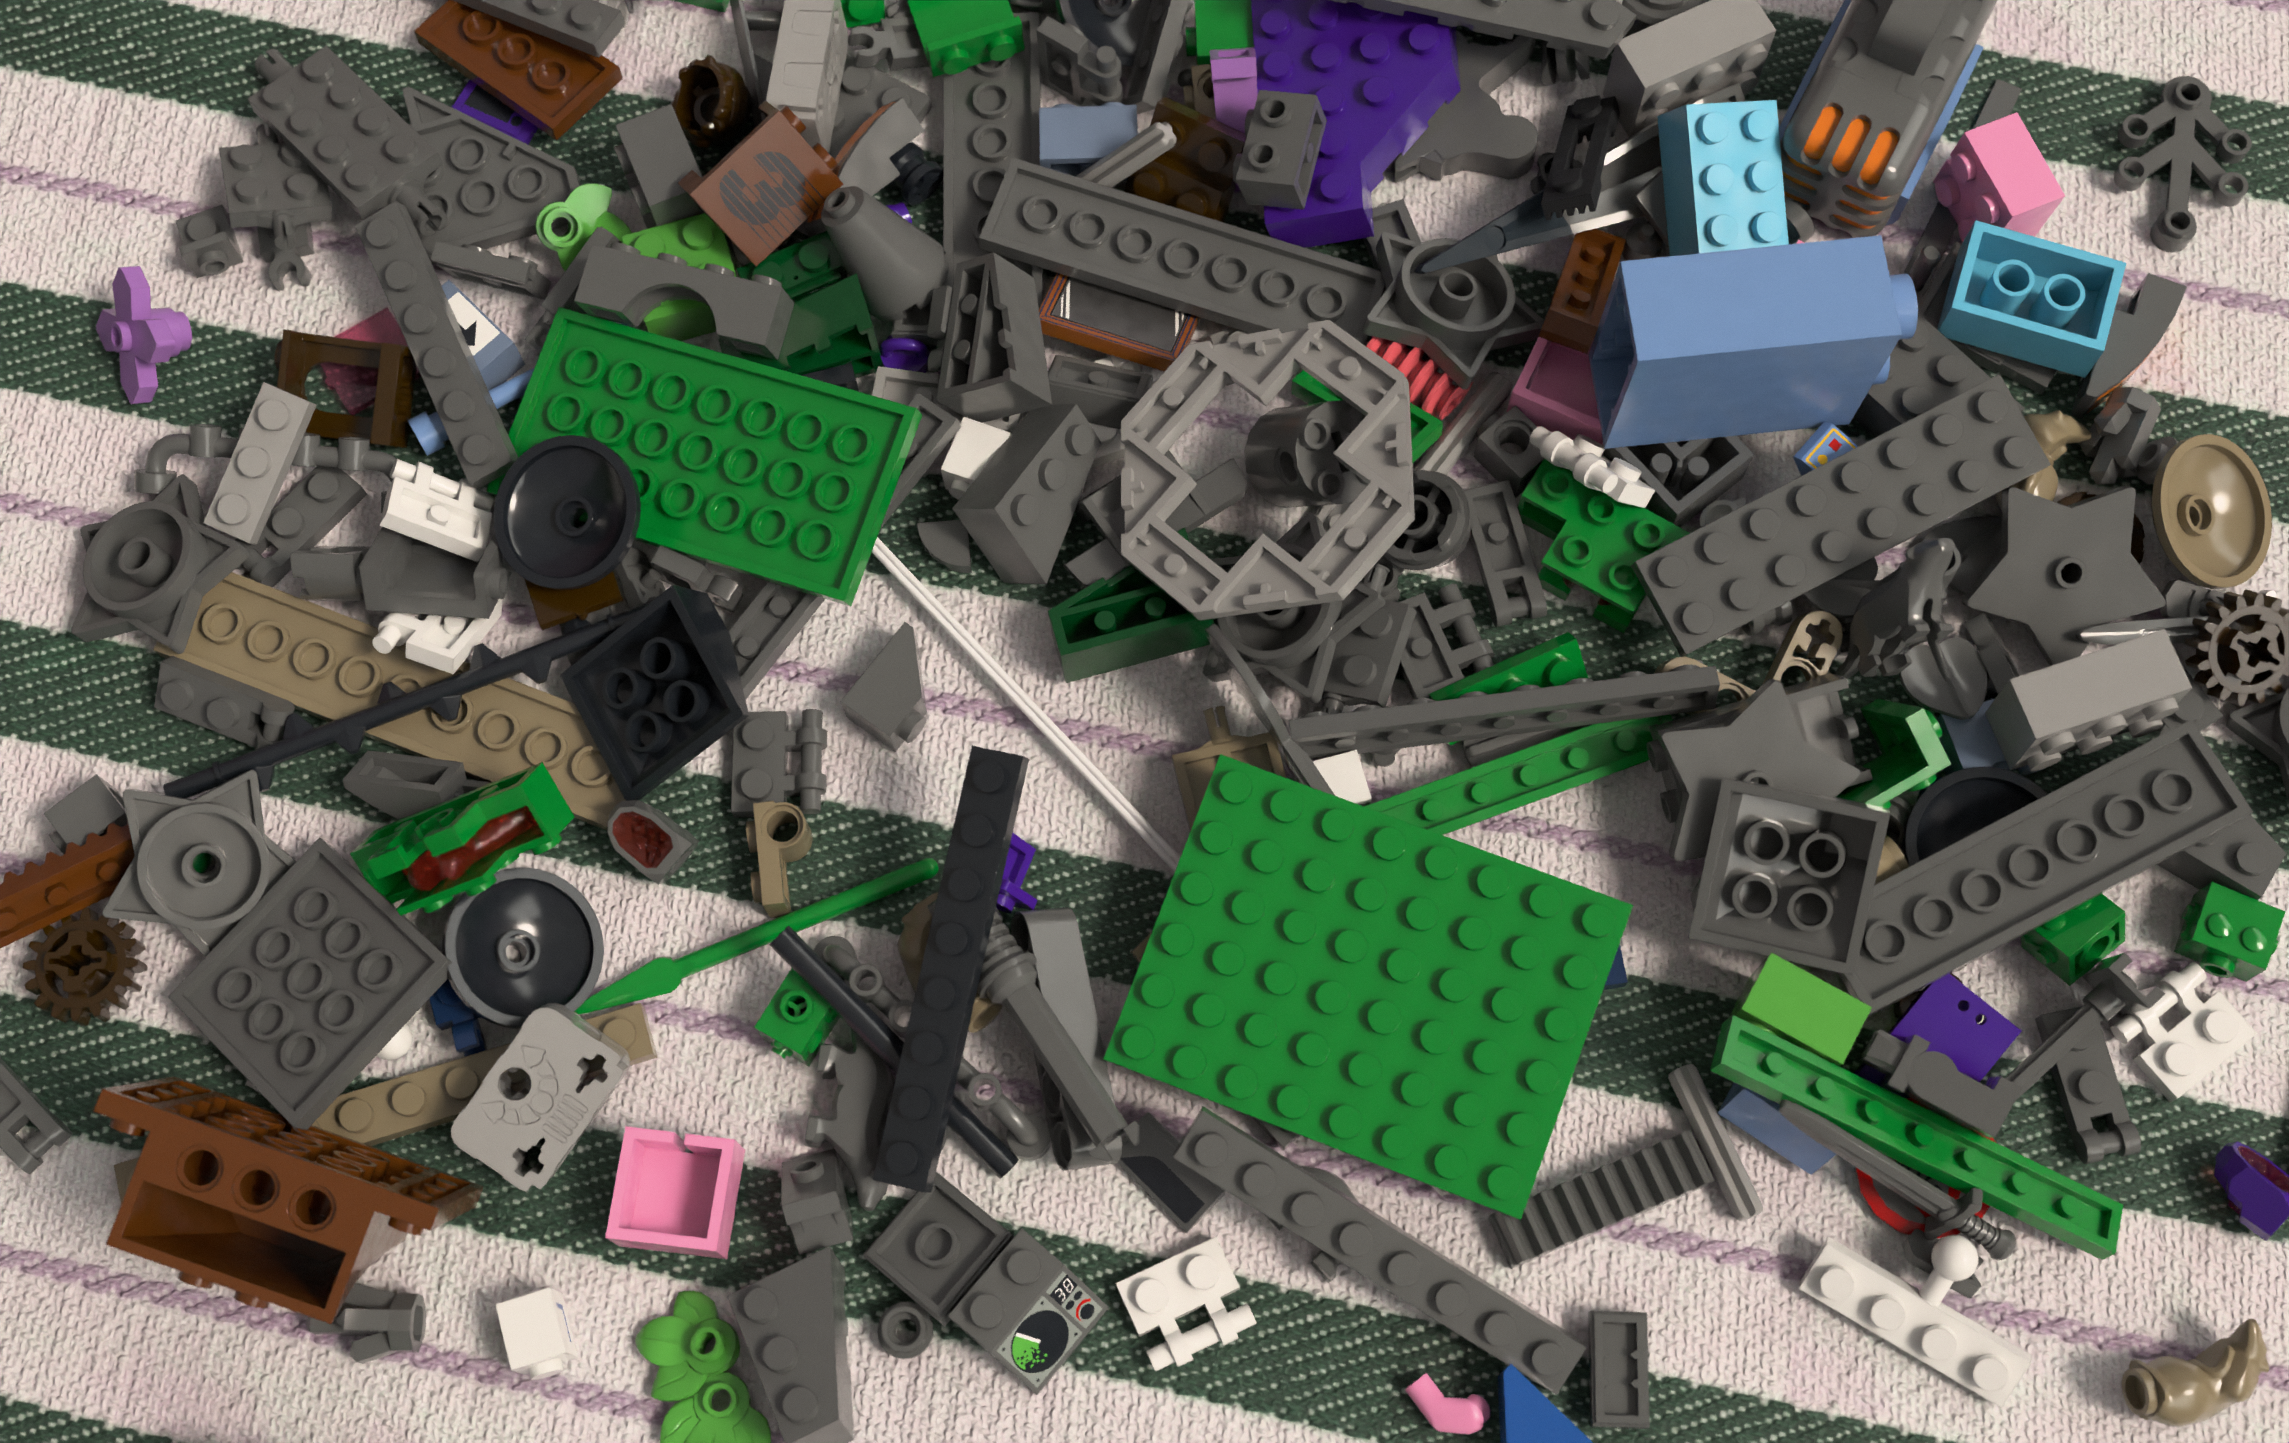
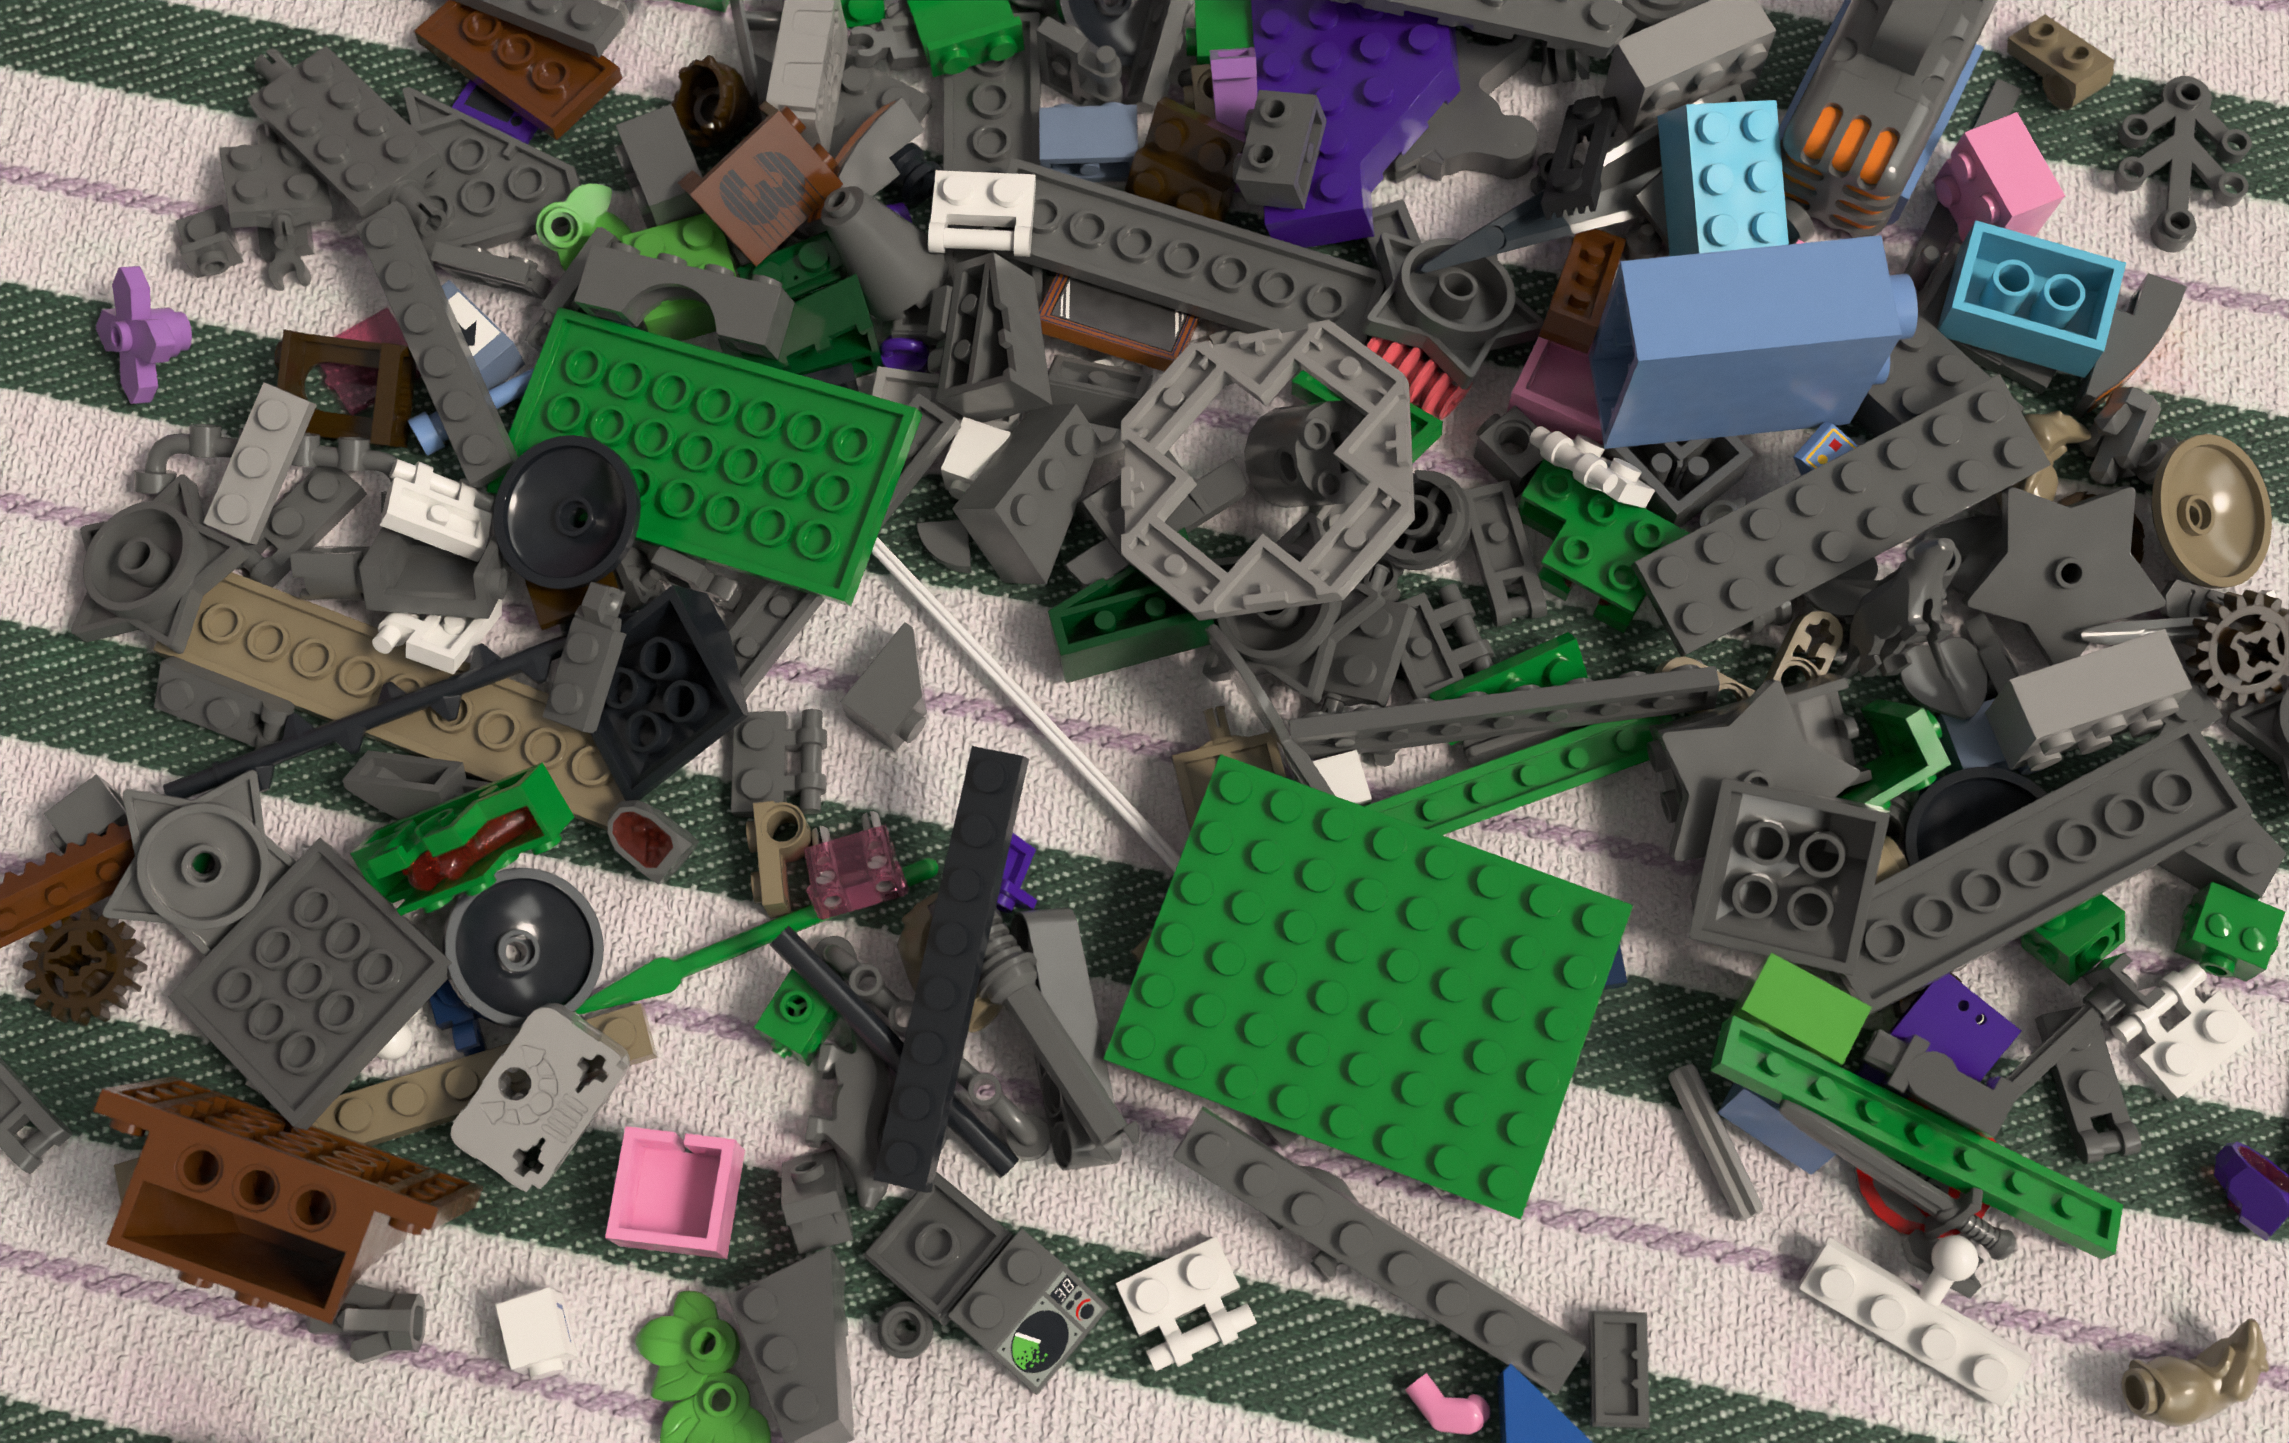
(588, 660): none -> dark grey hinge
(853, 869): none -> clear pink piece
(982, 201): none -> white plate
(1131, 155): light grey axle -> none
(1168, 1182): dark grey slope -> none
(1465, 425): light grey axle -> none
(1603, 1198): dark grey gear -> none
(2066, 62): none -> dark tan plate

